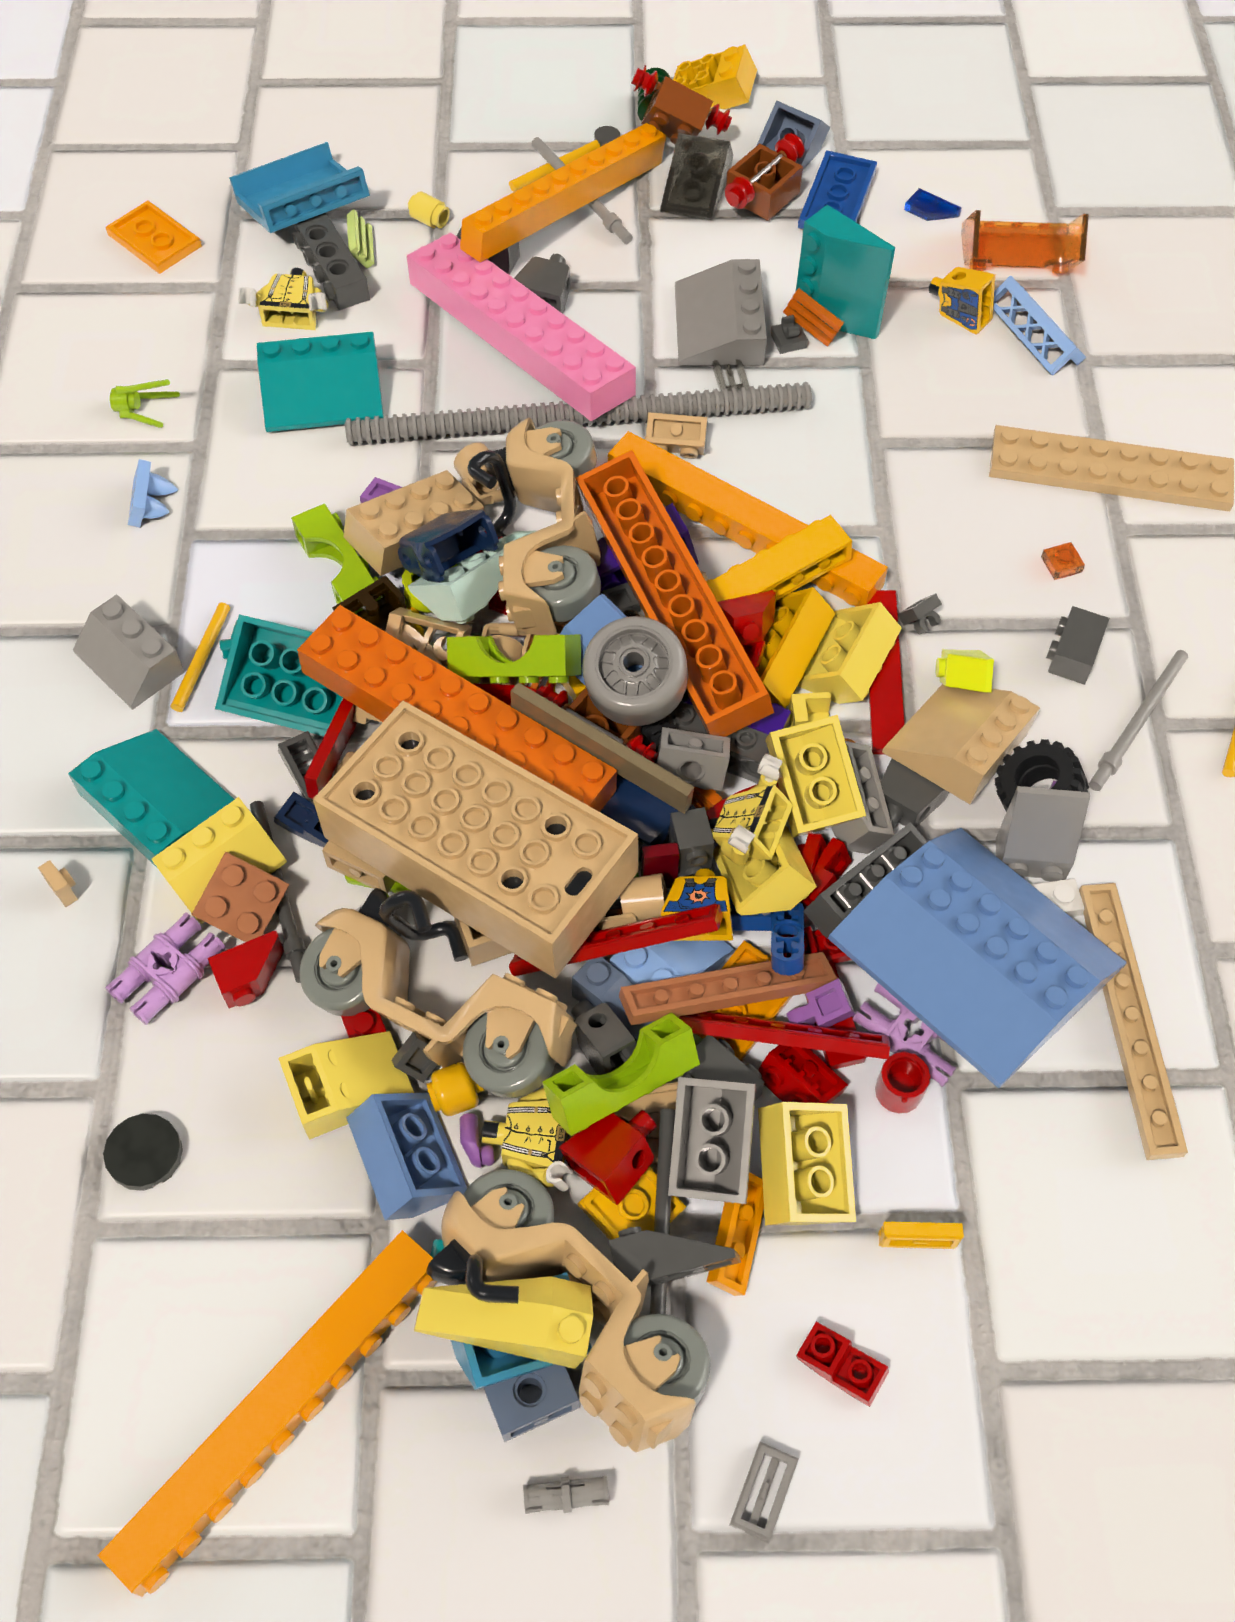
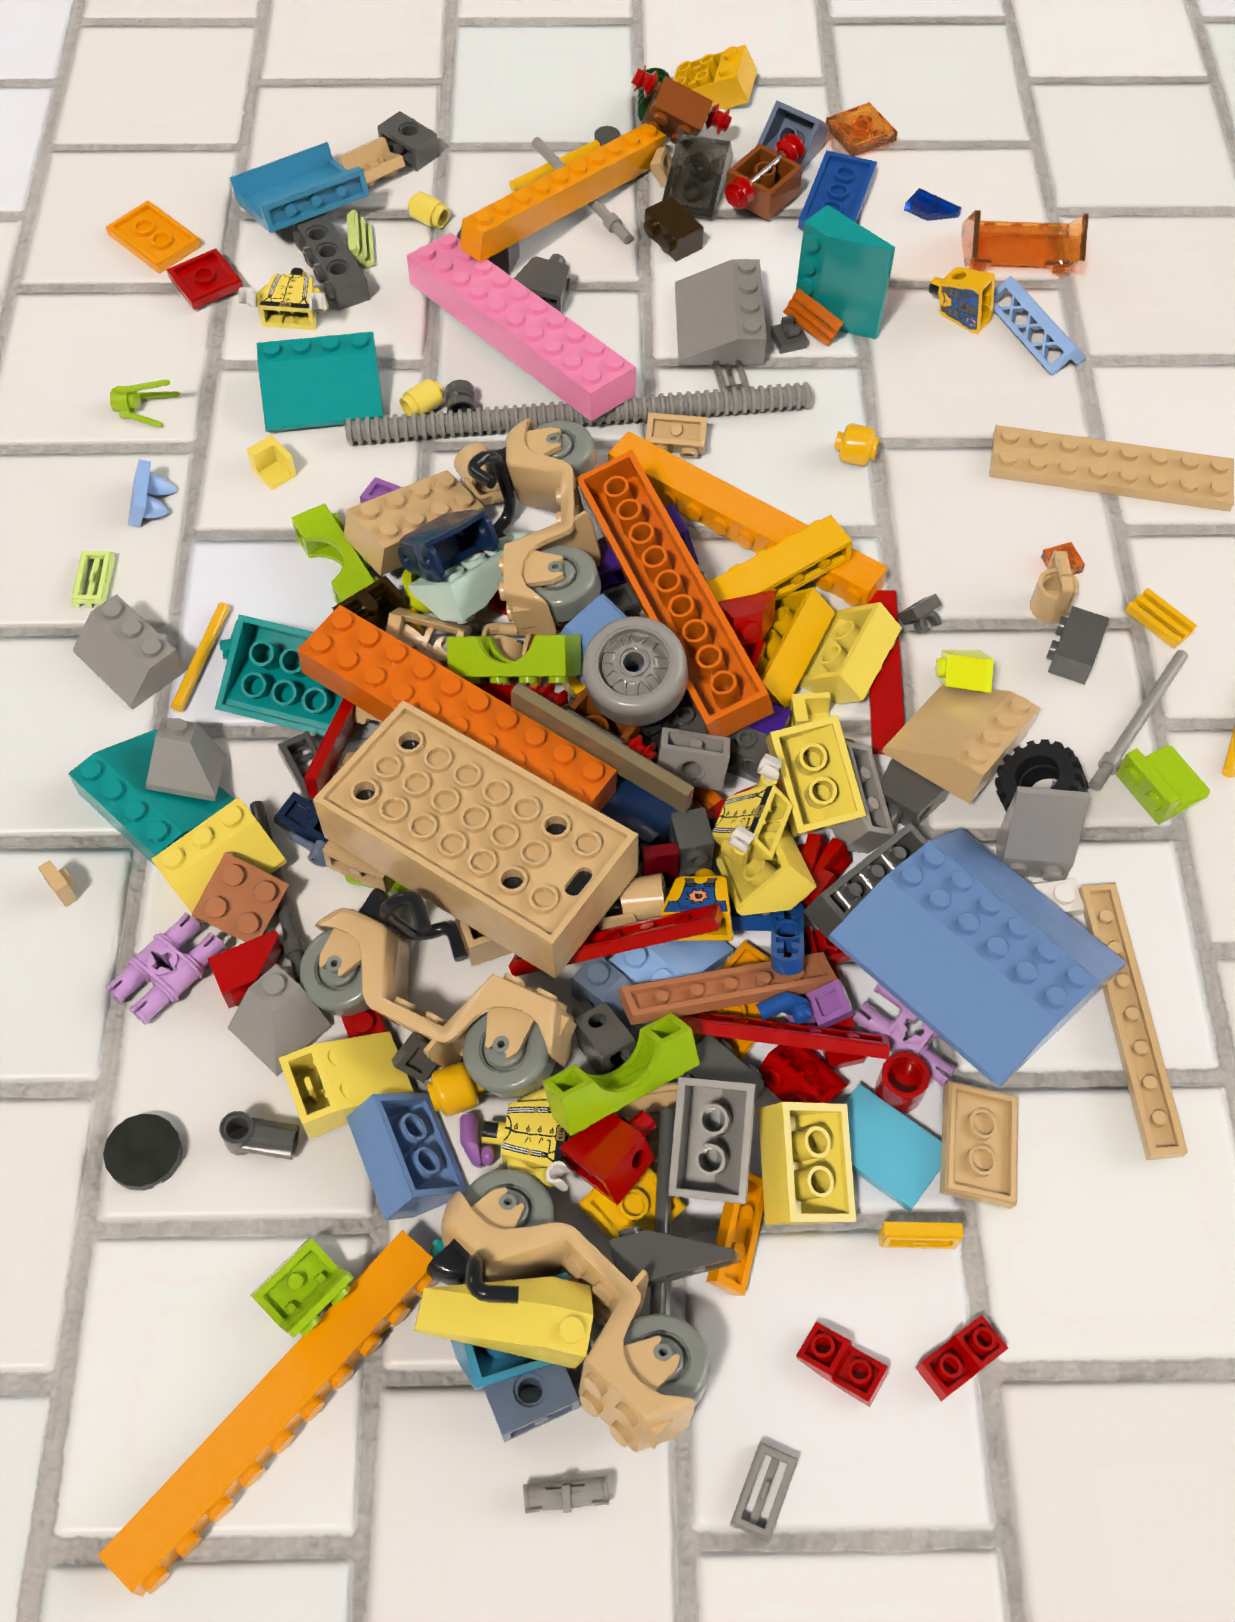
(104, 583): none -> yellowish green tile
(185, 761): none -> light grey slope
(204, 278): none -> red plate
(262, 1138): none -> dark grey piece
(271, 462): none -> light yellow panel
(277, 1018): none -> light grey slope
(302, 1289): none -> lime bracket
(316, 855): none -> sand blue hand
(374, 160): none -> tan bracket
(410, 139): none -> dark grey brick
(422, 398): none -> light yellow brick
(460, 396): none -> dark grey wheel
(661, 165): none -> tan plate
(673, 229): none -> dark brown brick
(788, 1004): none -> blue arm
(857, 444): none -> yellow head
(861, 129): none -> clear orange plate
(890, 1148): none -> medium azure tile
(961, 1358): none -> red slope
(979, 1145): none -> tan tile
(1054, 590): none -> tan piece
(1162, 782): none -> lime bracket
(1163, 615): none -> yellow tile

